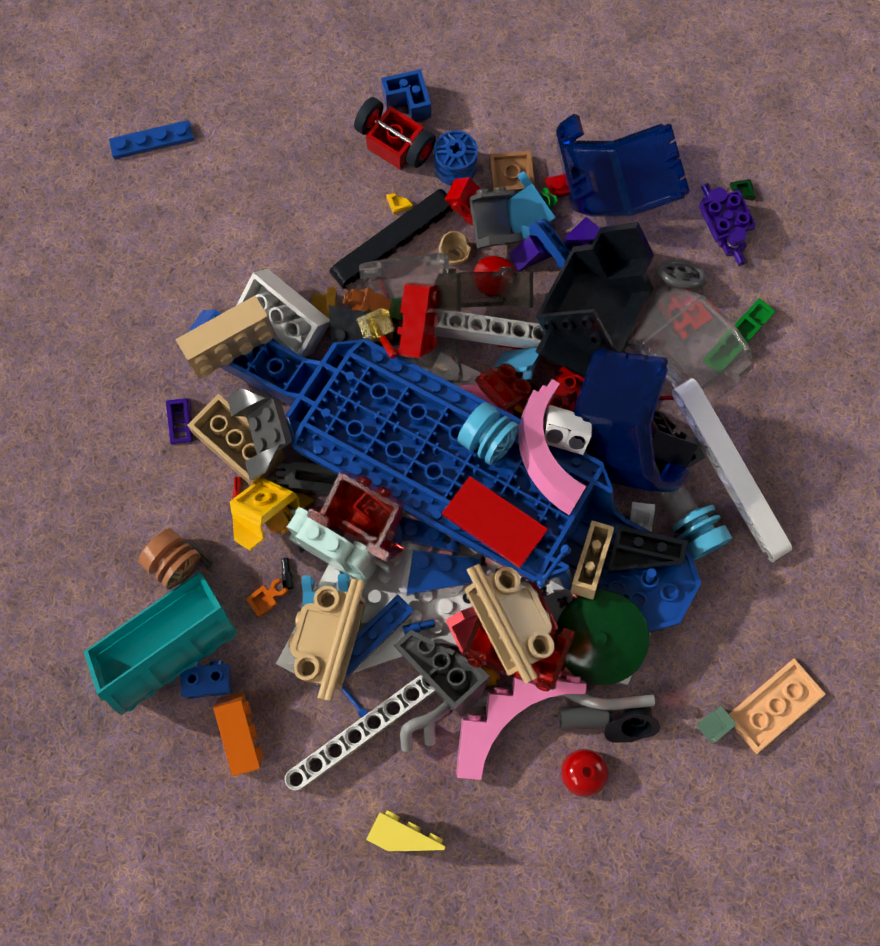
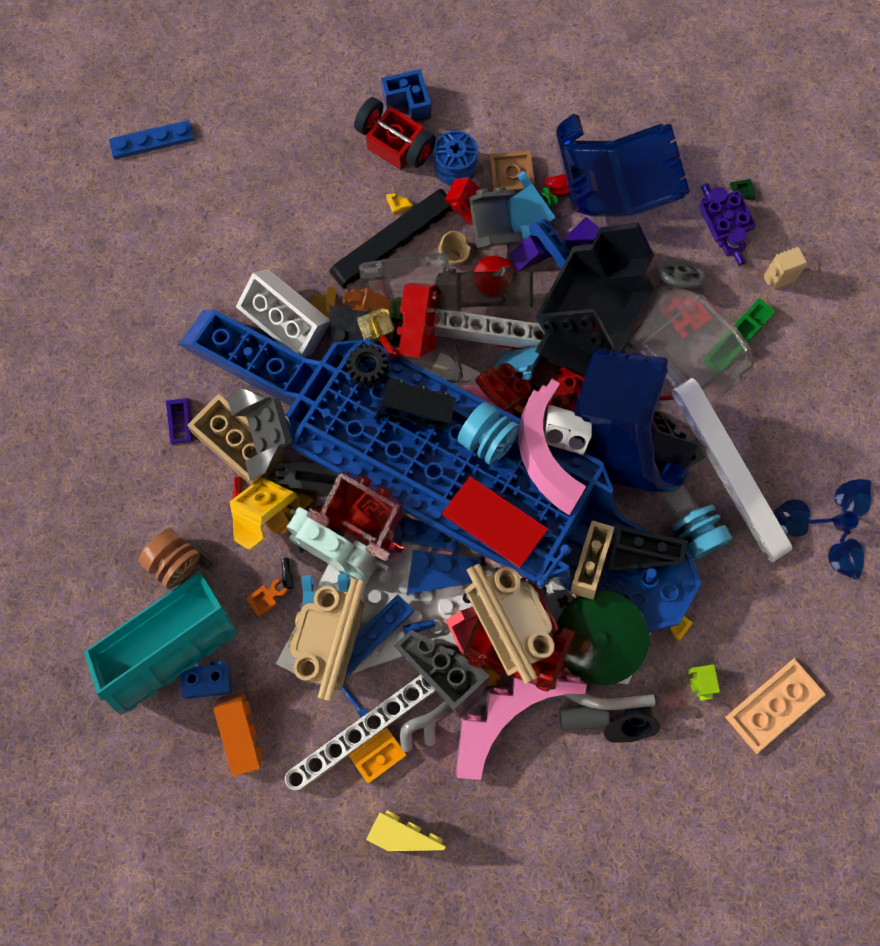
(226, 337): tan brick -> none
(362, 354): none -> black tyre
(377, 755): none -> light orange plate
(415, 404): none -> black wedge
(584, 772): red cylinder -> none
(642, 514): white bracket -> none
(680, 630): none -> yellow tile
(704, 682): none -> lime brick
(716, 724): sand green panel -> none
(785, 268): none -> tan brick
(855, 499): none -> clear blue plant

